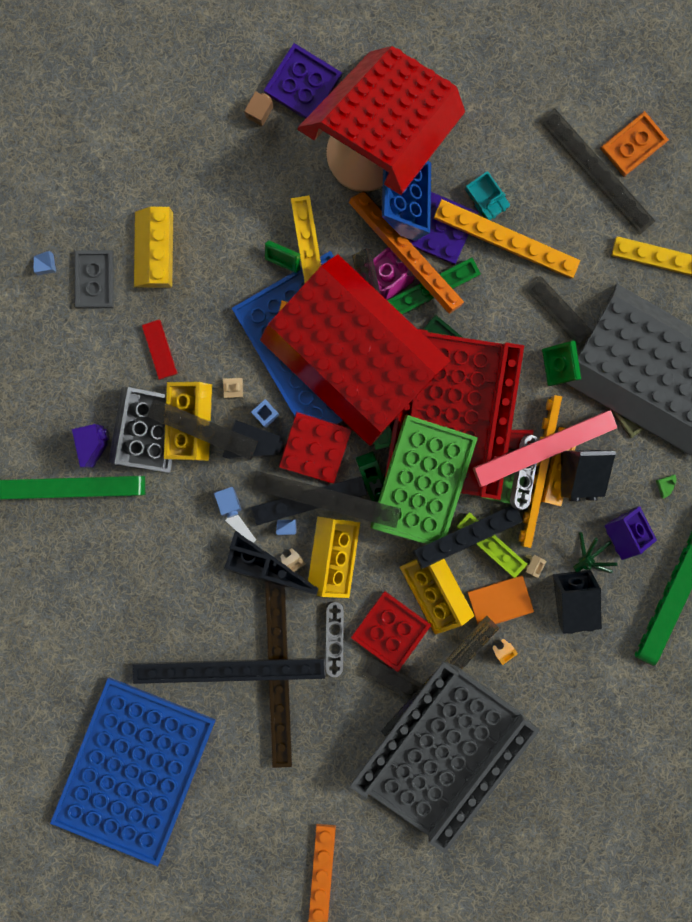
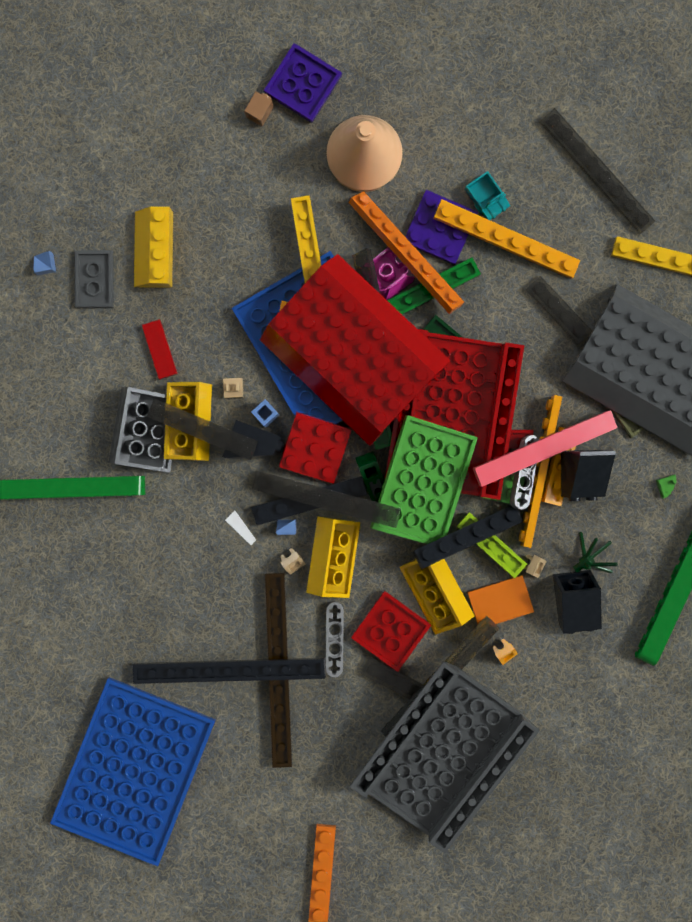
(90, 444): dark purple slope -> none
(228, 502): medium blue brick -> none
(252, 561): black wedge -> none
(282, 256): green tile -> none
(389, 113): red slope -> none
(411, 211): blue slope -> none
(561, 363): green tile -> none
(630, 533): dark purple slope -> none
(634, 144): orange tile -> none

